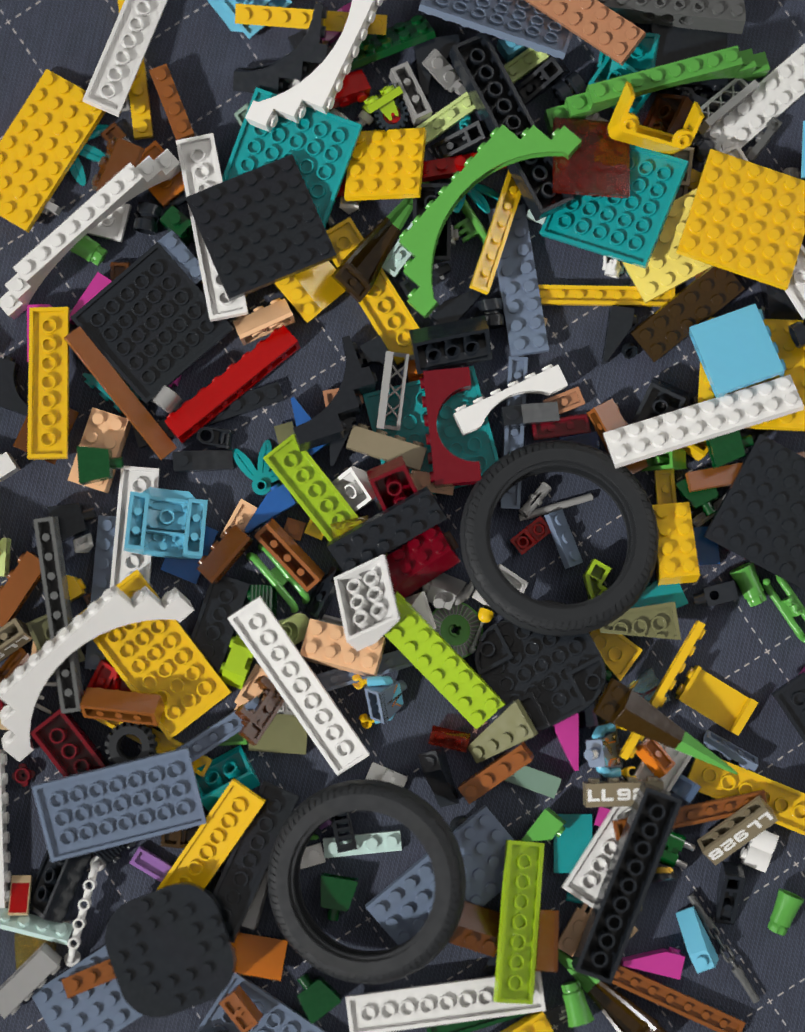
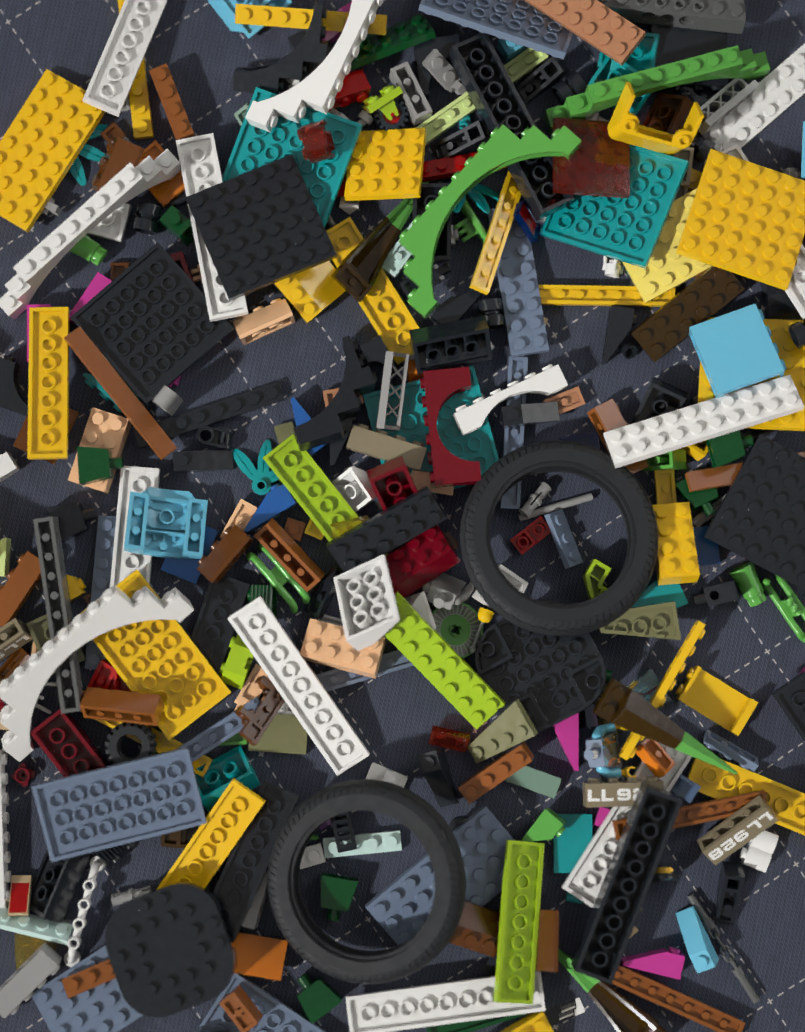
(83, 544): white slope -> none
(123, 897): none -> light grey pin
(150, 863): medium lavender tile -> none
(181, 256): sand blue plate -> none
(232, 384): red brick -> none
(295, 627): yellowish green cap -> none
(316, 141): none -> clear red brick
(382, 696): torso -> none
(526, 221): none -> clear blue tile
(565, 427): dark red tile -> none
(574, 929): light nougat hinge -> none
(576, 1005): bright green plant -> none
(616, 651): yellow wing -> none
(673, 846): green piece -> none
(763, 139): dark grey hinge -> none
(784, 911): bright green plant -> none

